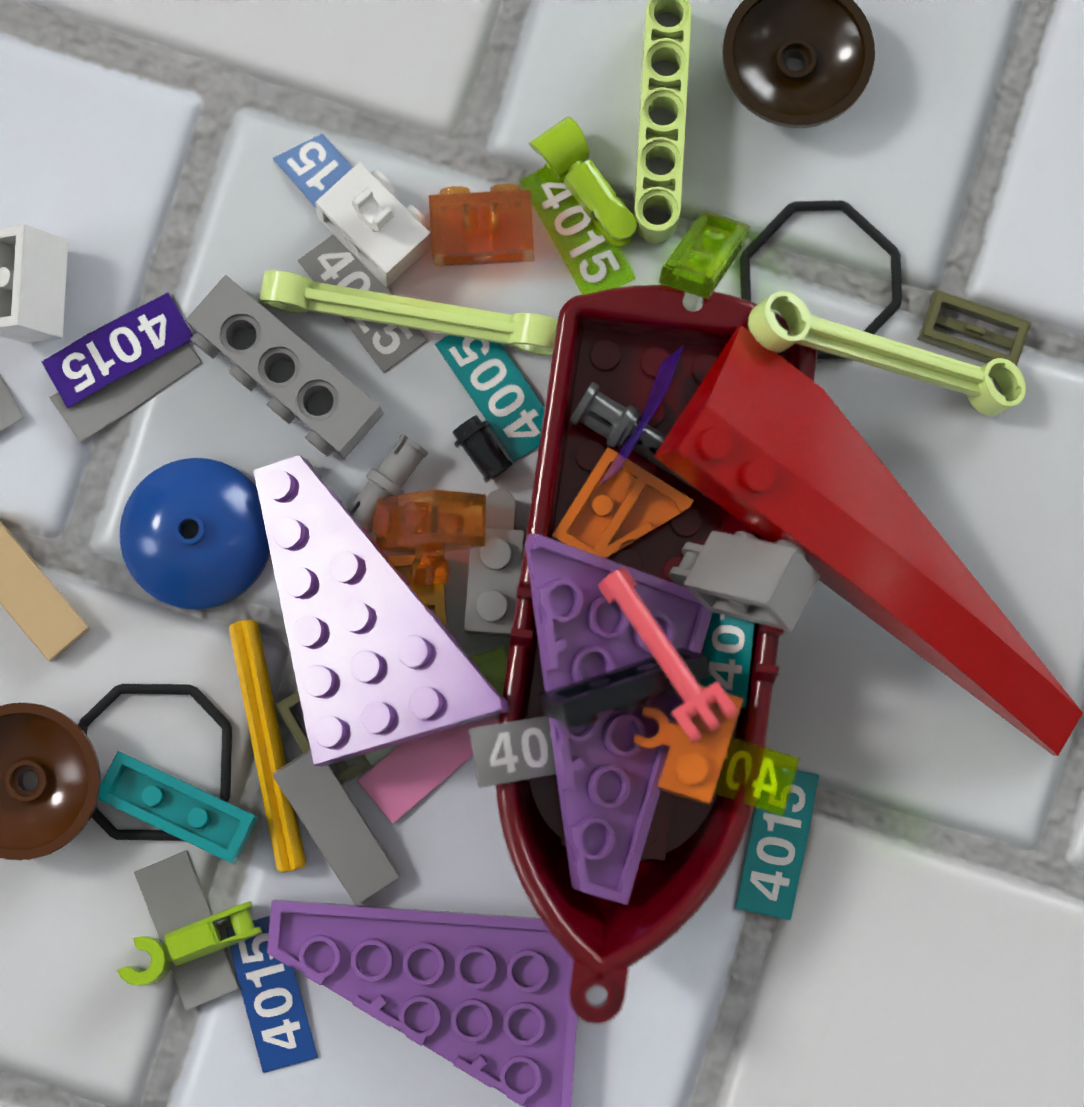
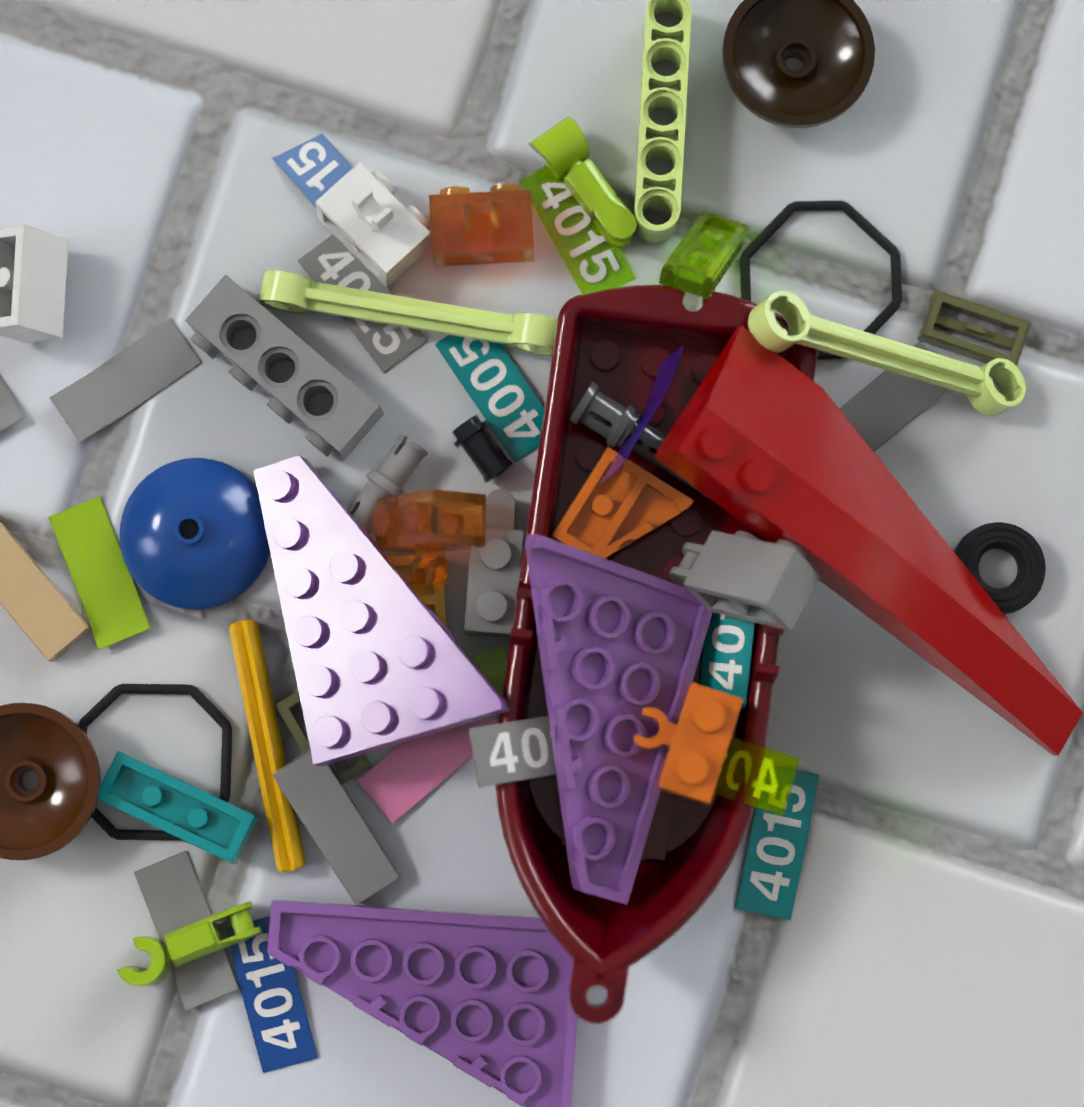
(99, 572): none -> lime sticker
(117, 349): dark purple sticker -> none
(616, 689): black plate -> none
(620, 588): coral hinge -> none
(889, 405): none -> light grey sticker
(1024, 549): none -> black tyre

